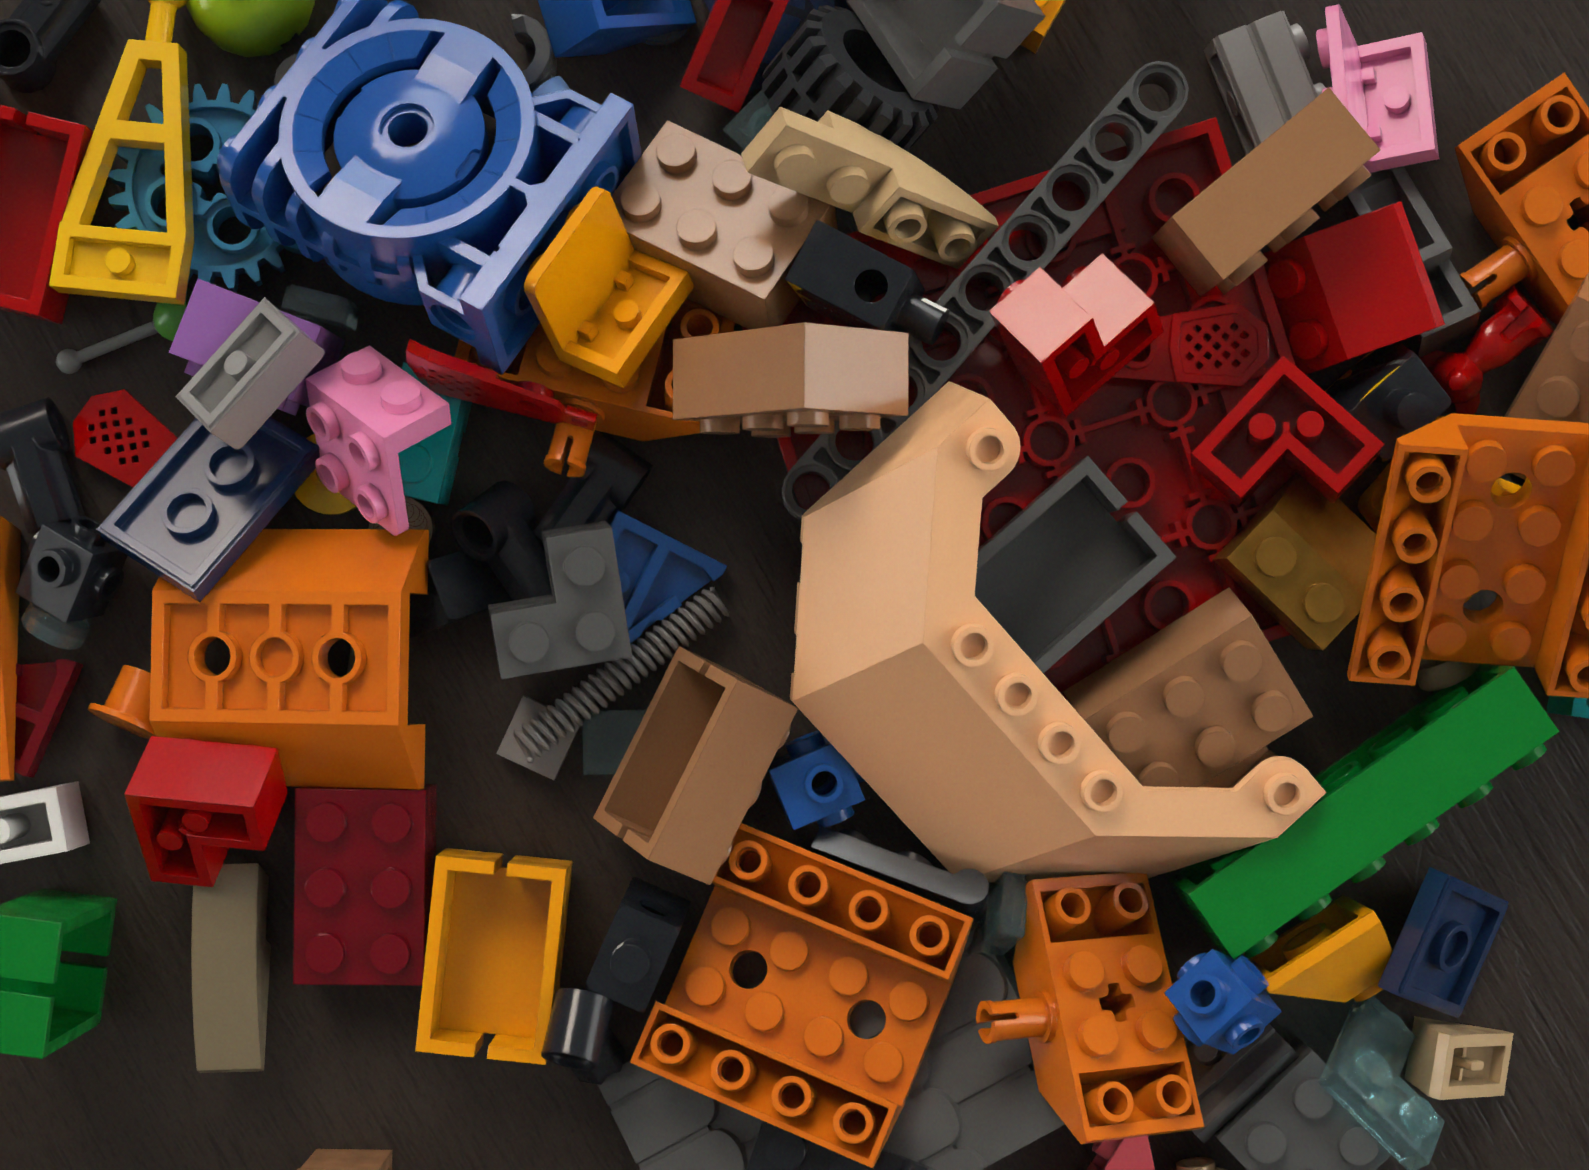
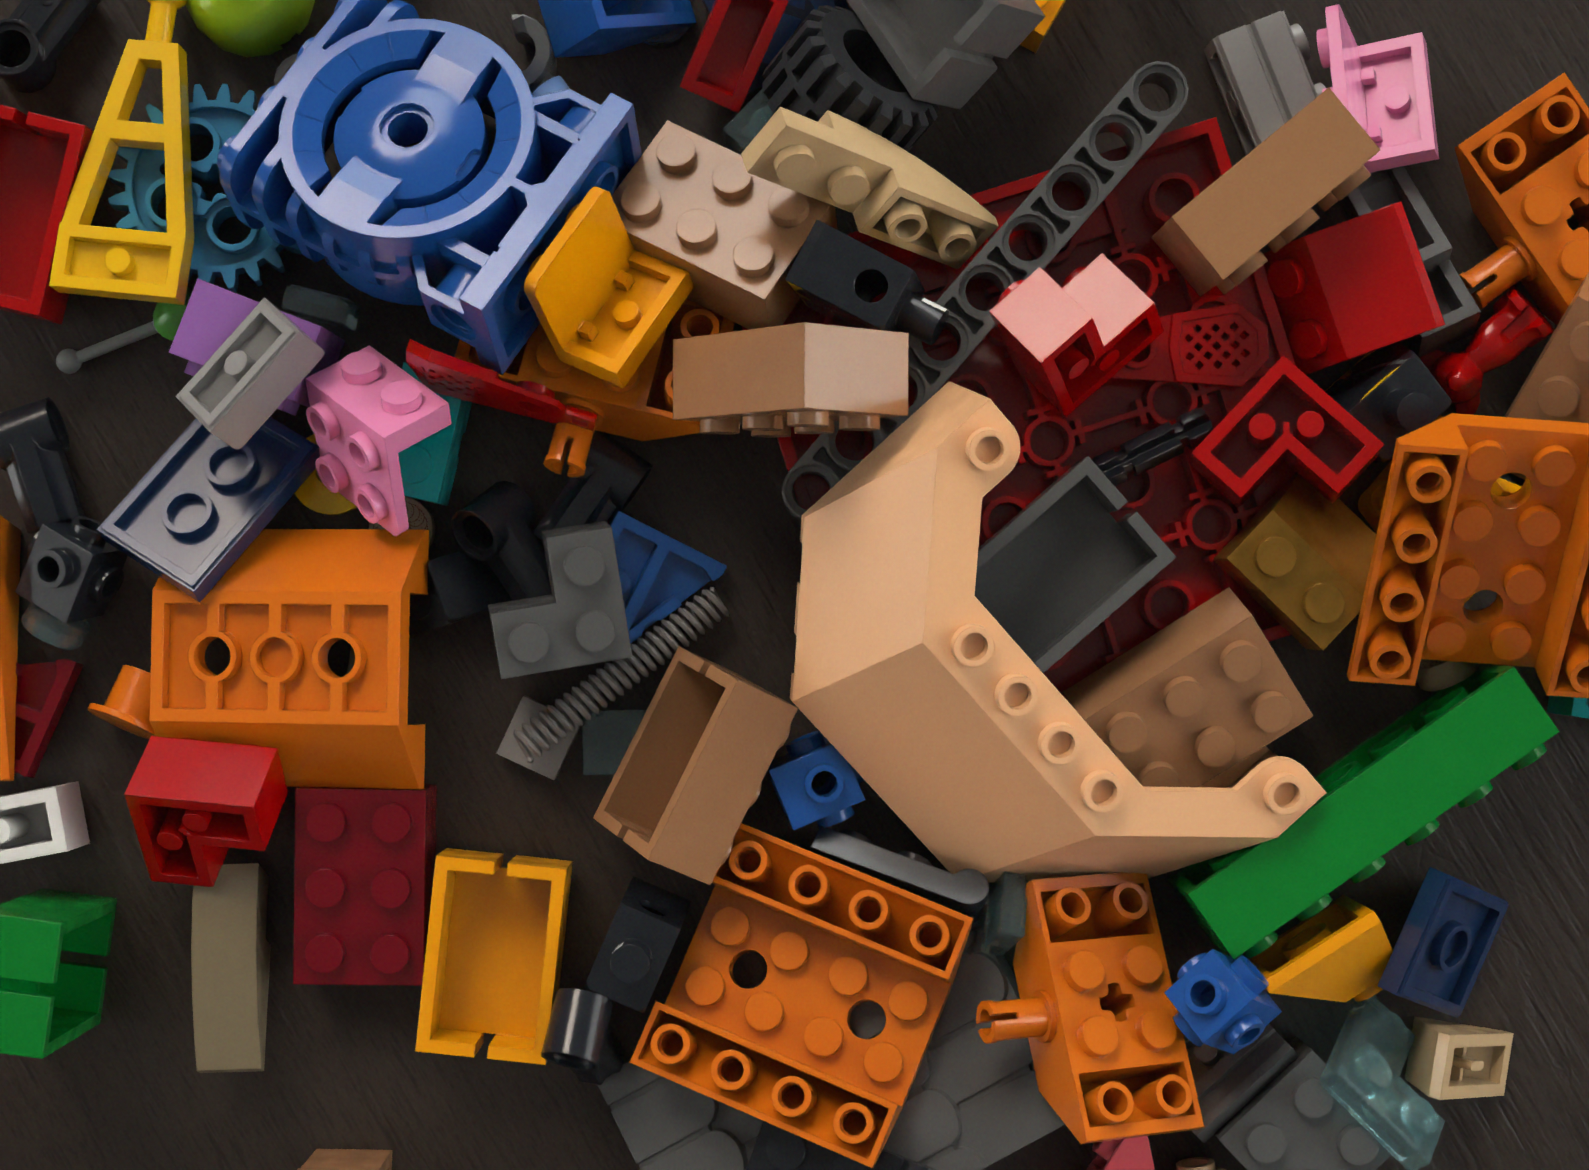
(128, 407): red piece -> none
(1154, 446): none -> black axle

